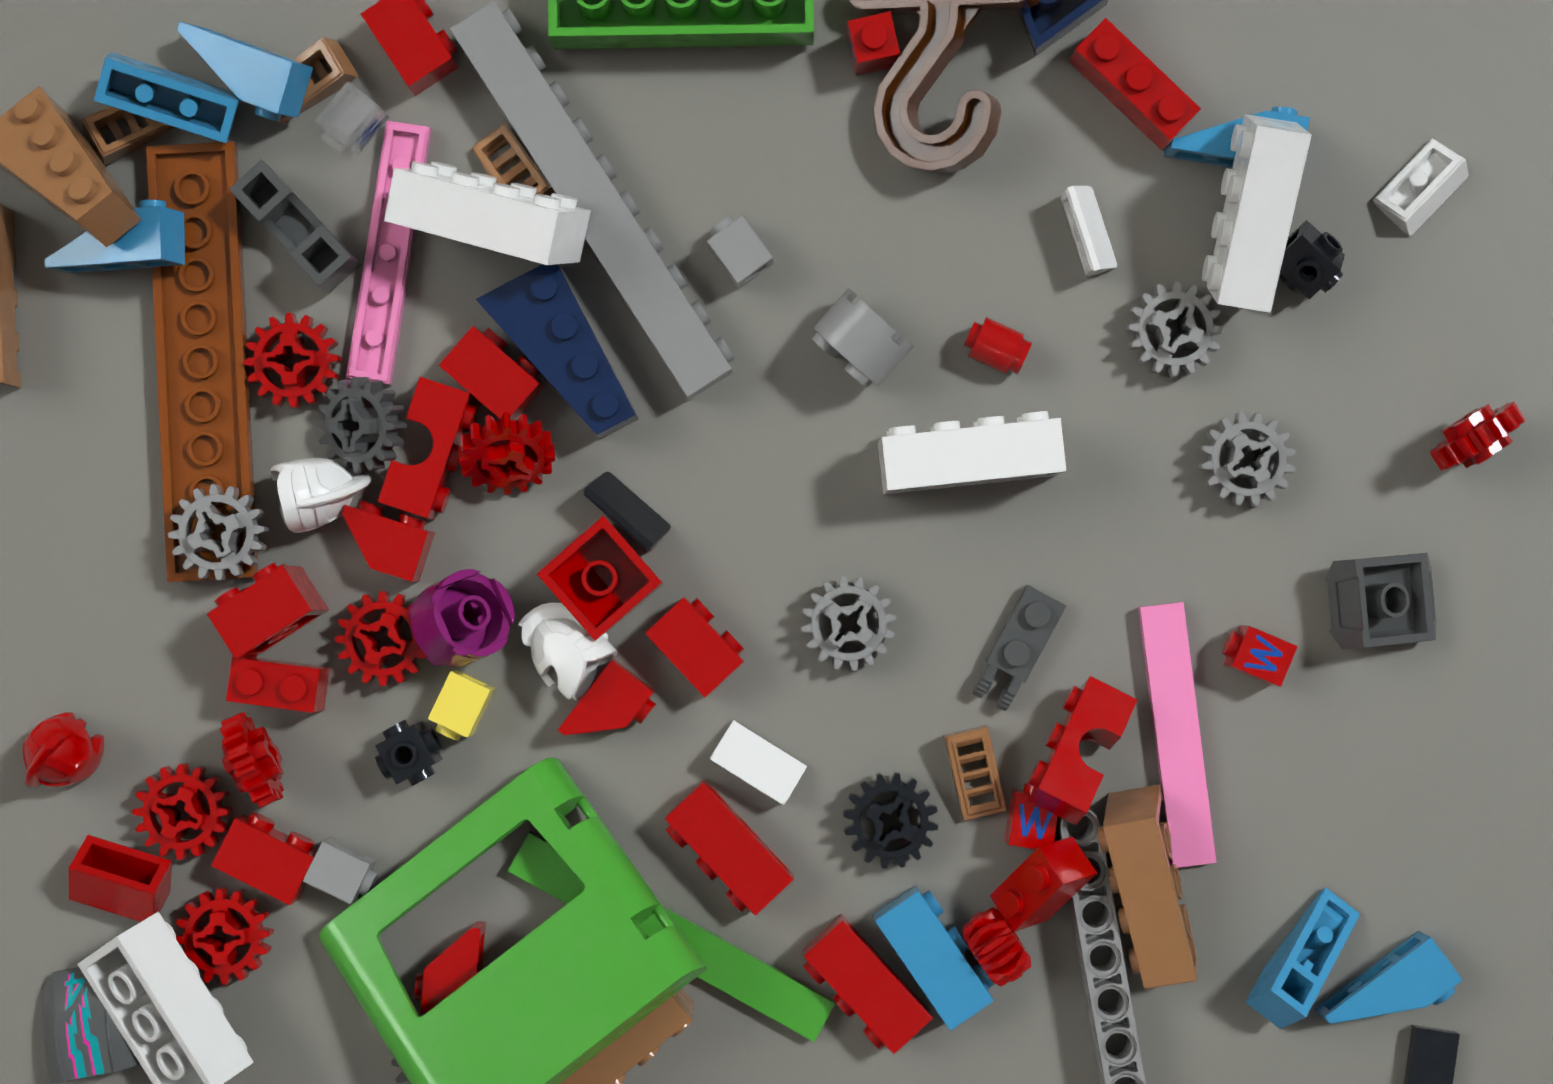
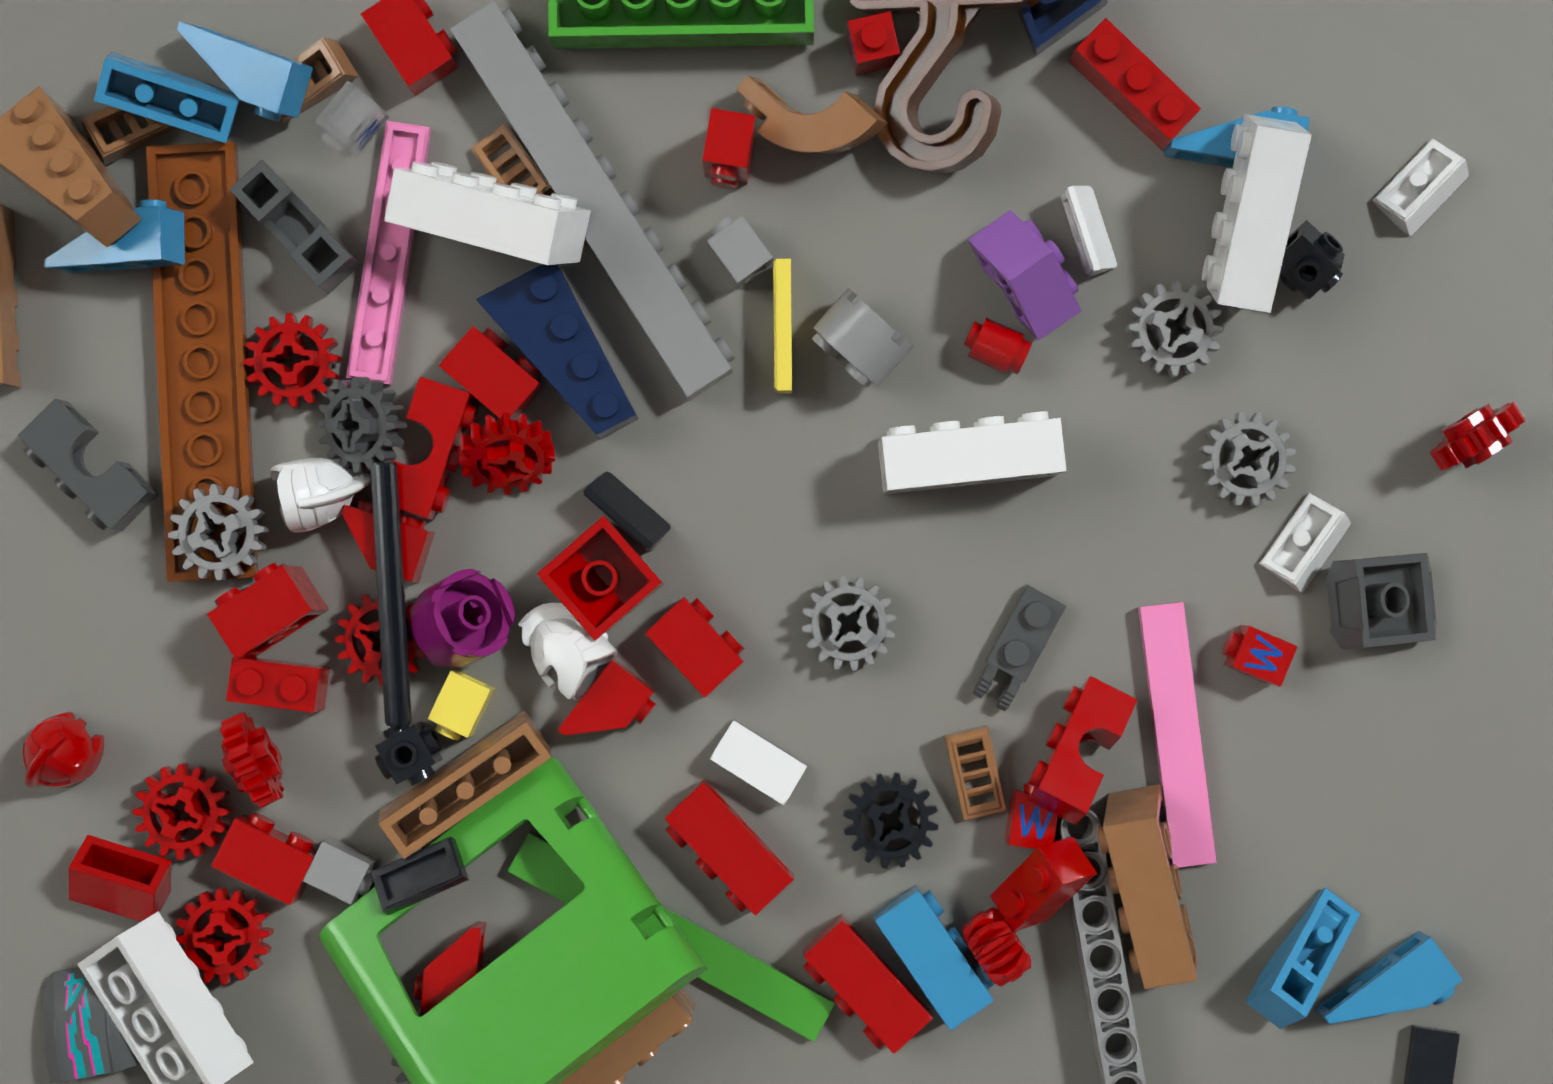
(59, 441): none -> dark grey arch
(391, 594): none -> black axle
(419, 875): none -> black tile
(464, 784): none -> medium nougat brick
(729, 147): none -> red brick
(782, 327): none -> light yellow tile
(831, 131): none -> medium nougat arch
(1027, 273): none -> medium lavender brick
(1306, 542): none -> white slope

